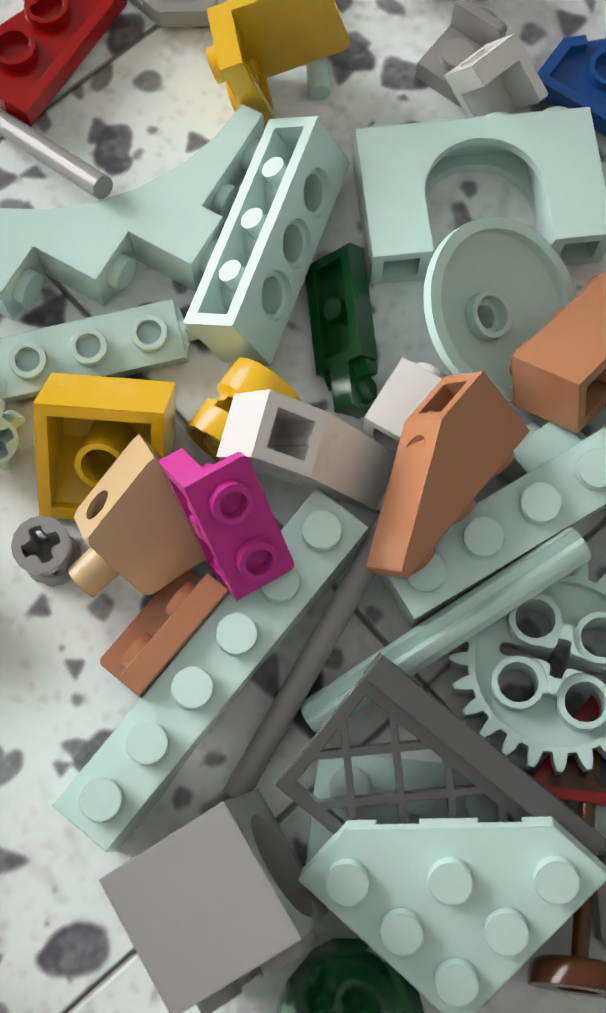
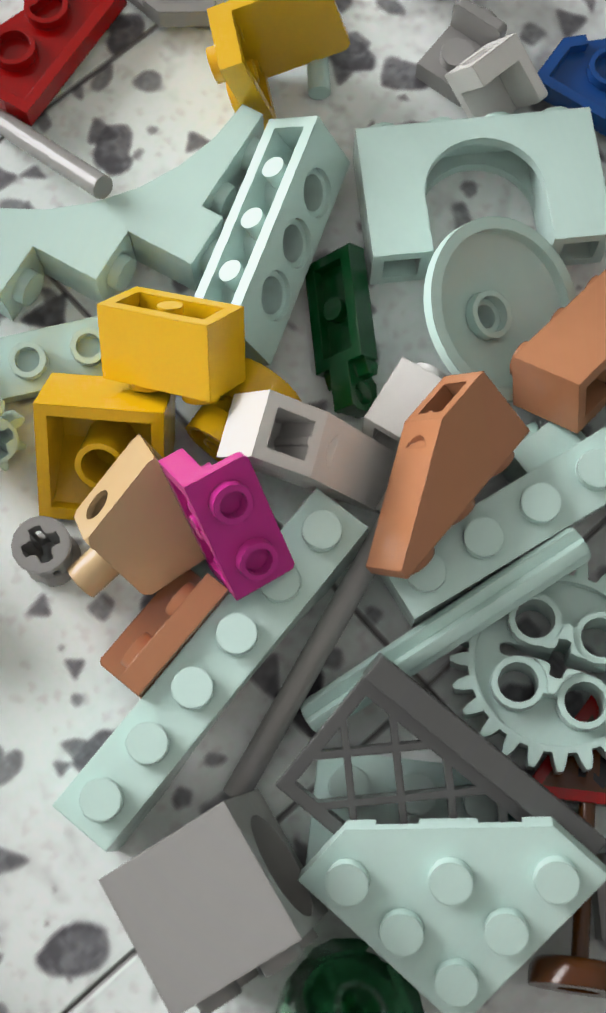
(172, 344): none -> yellow brick

